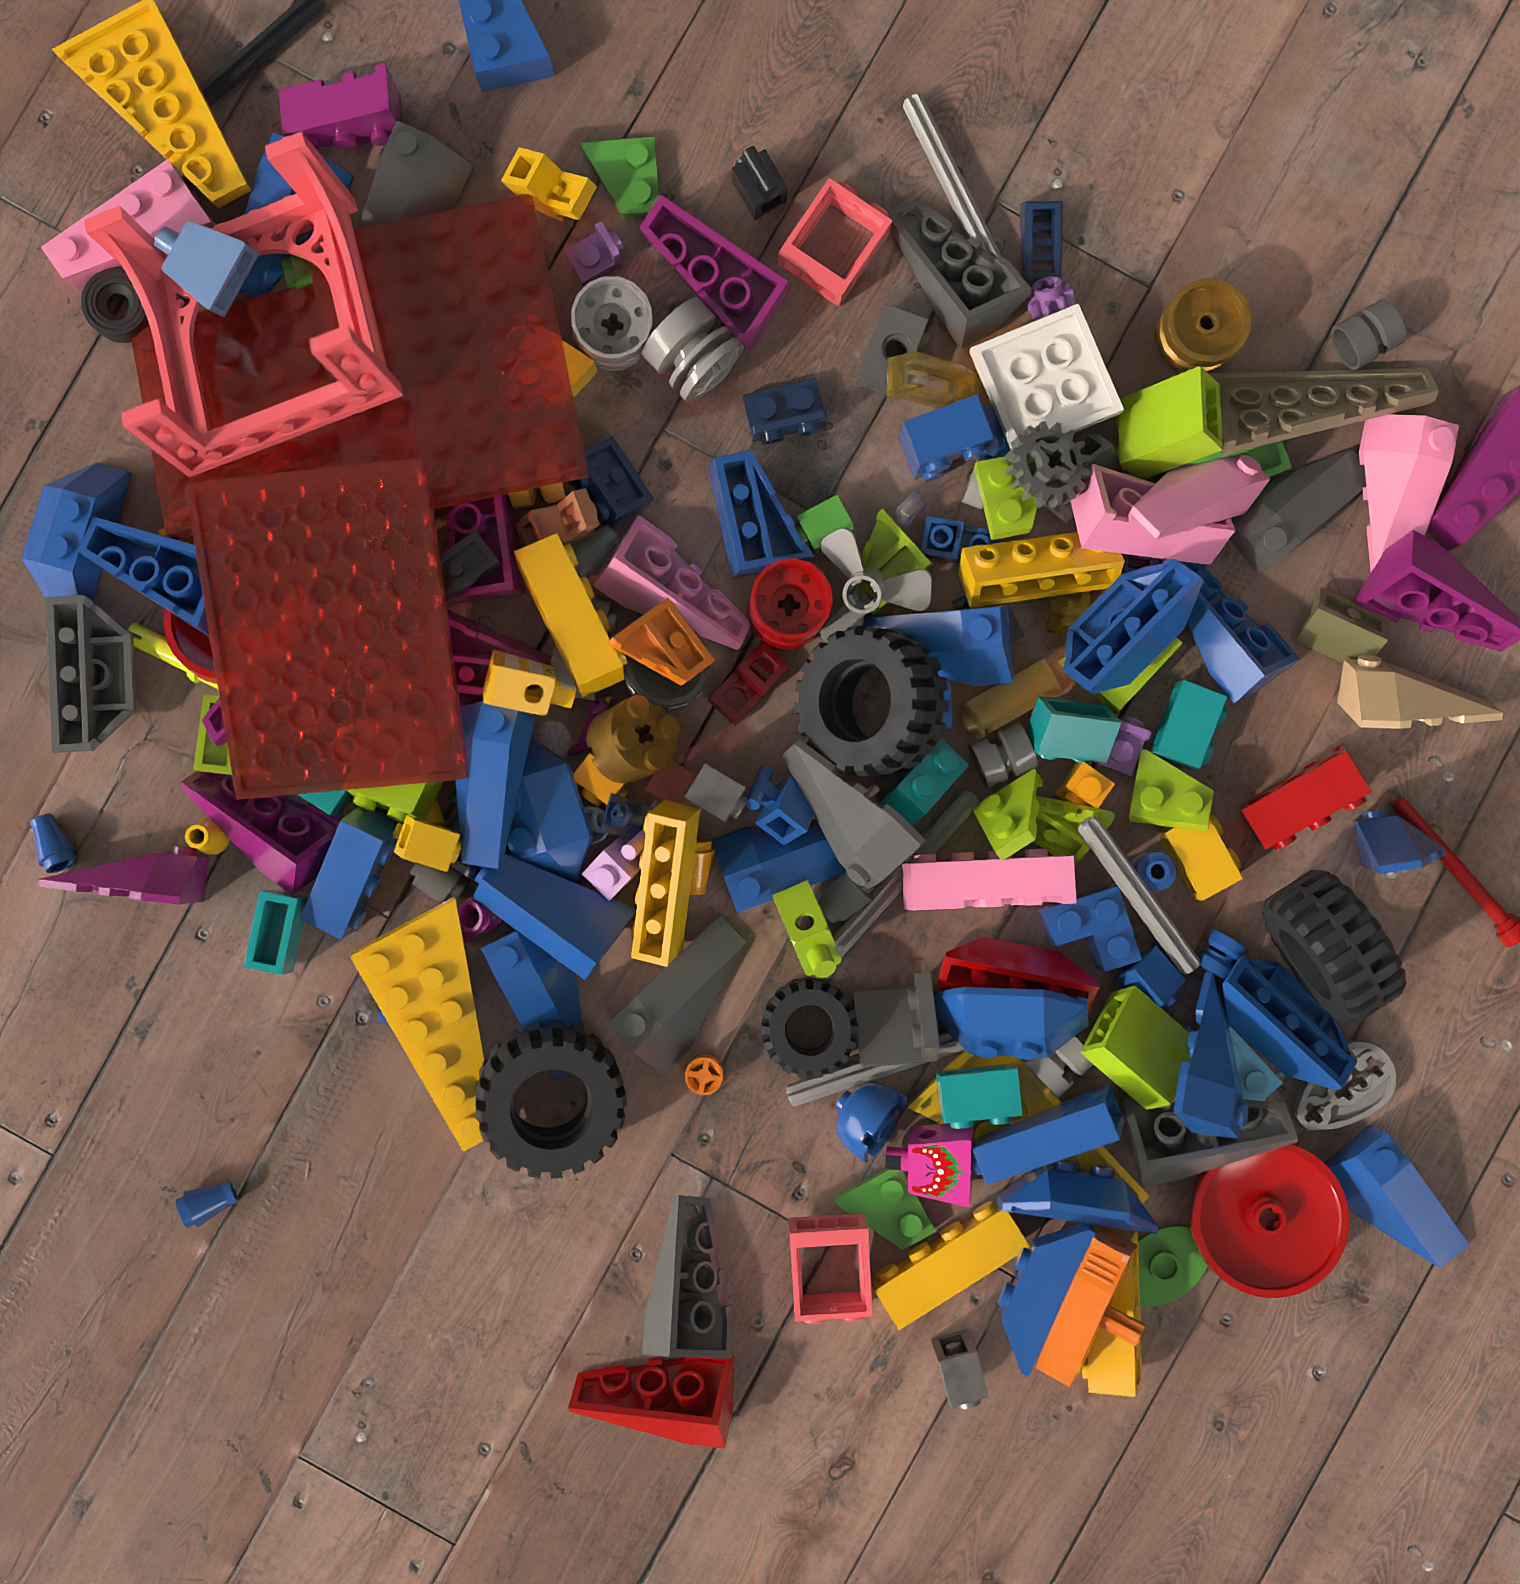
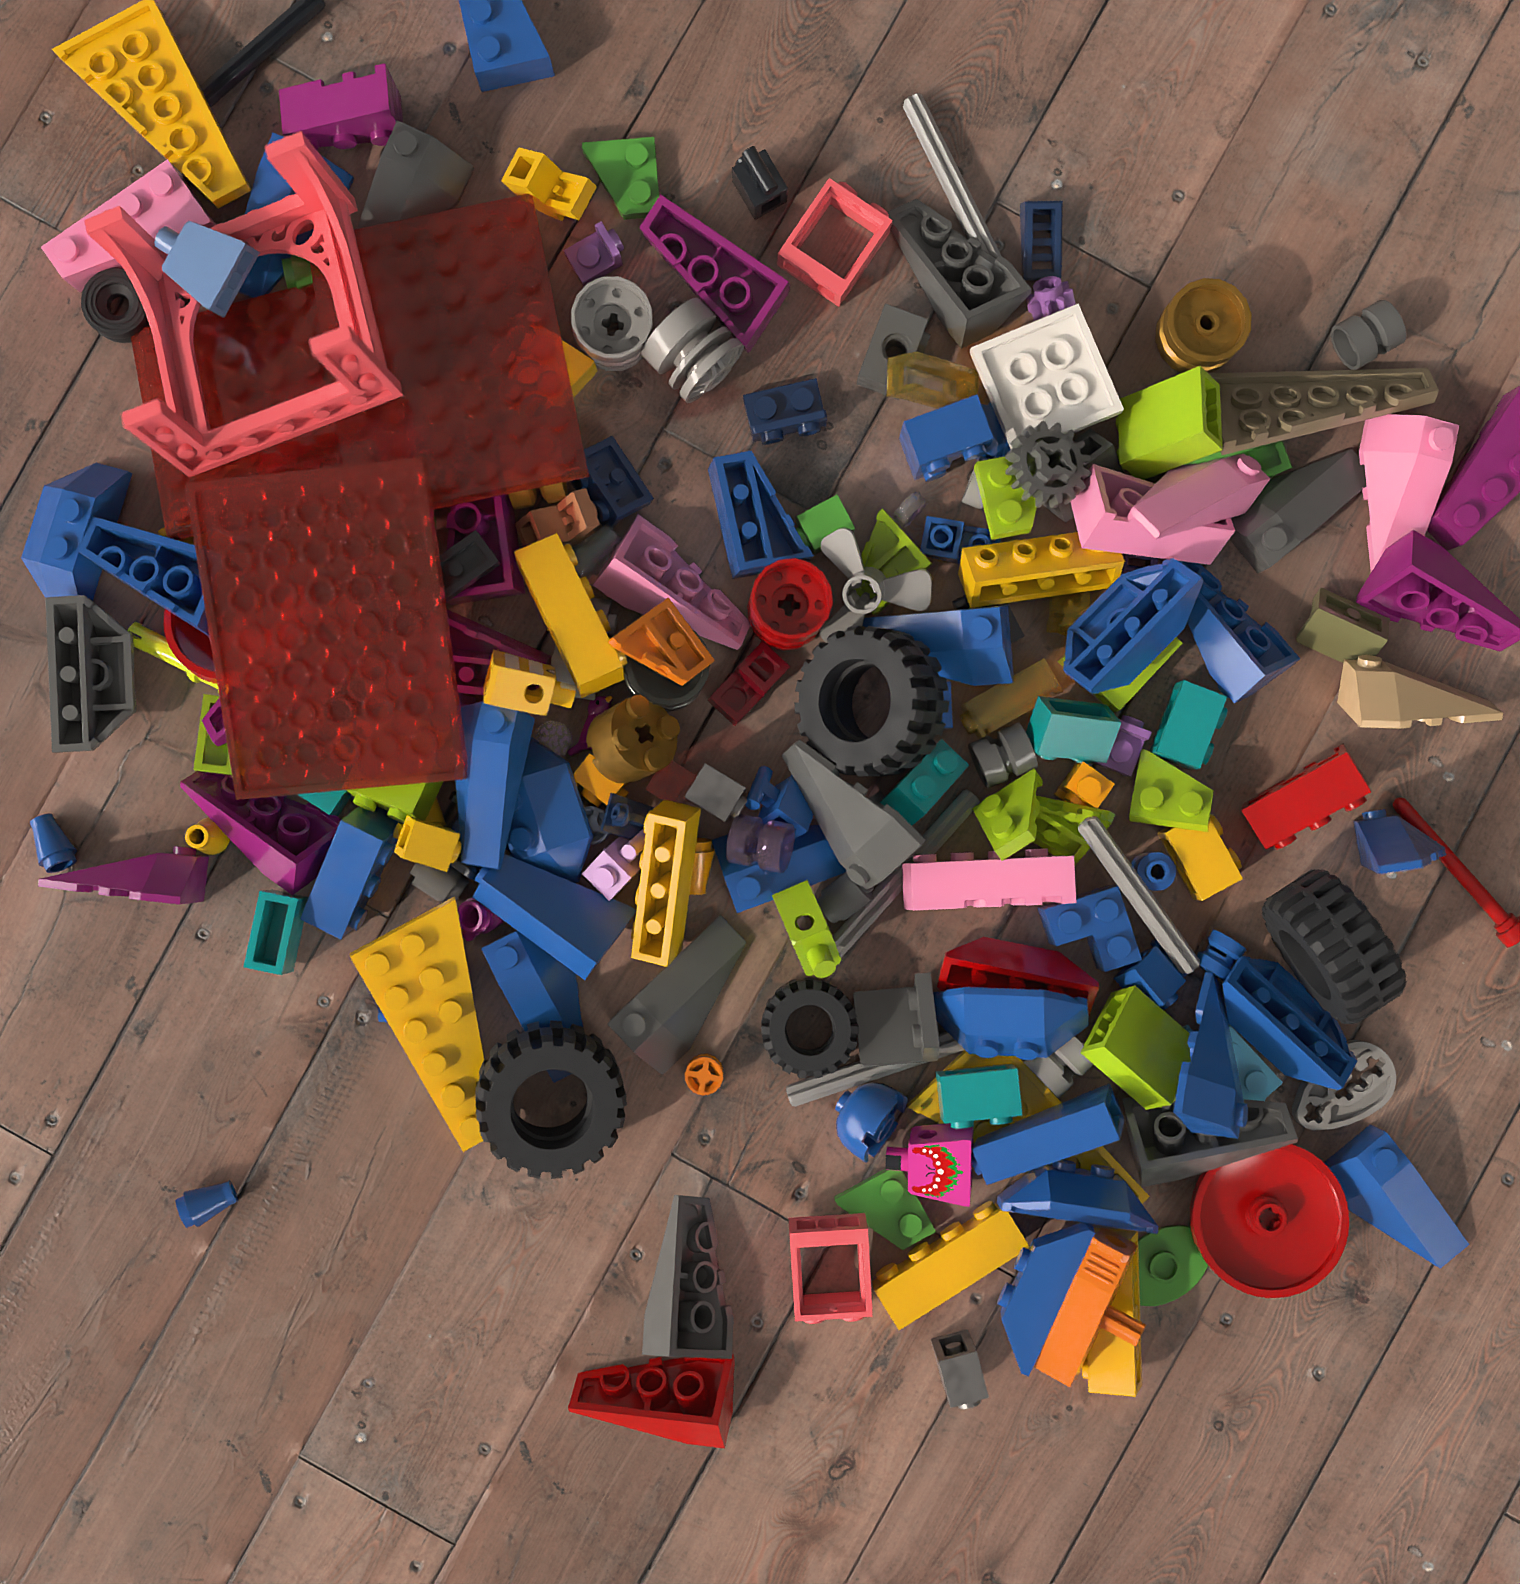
(755, 842): none -> clear purple wheel

